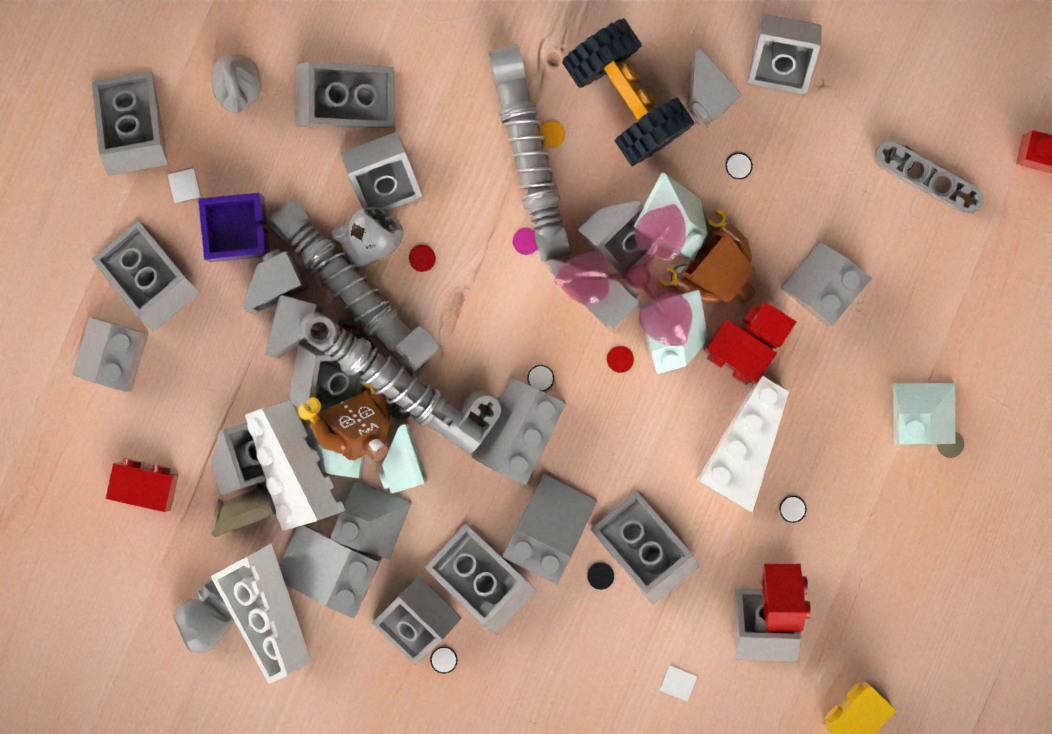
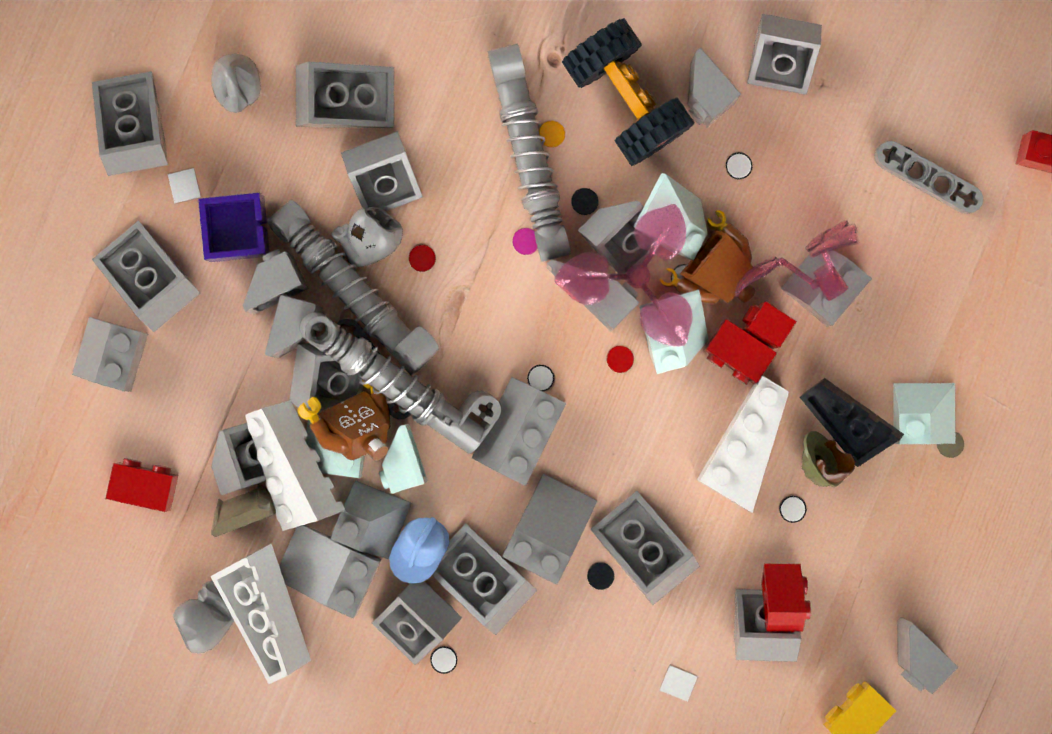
(419, 550): none -> light blue piece
(584, 201): none -> black sticker
(824, 461): none -> olive piece
(827, 275): none -> clear pink plant
(850, 422): none -> black wing
(921, 659): none -> light grey slope

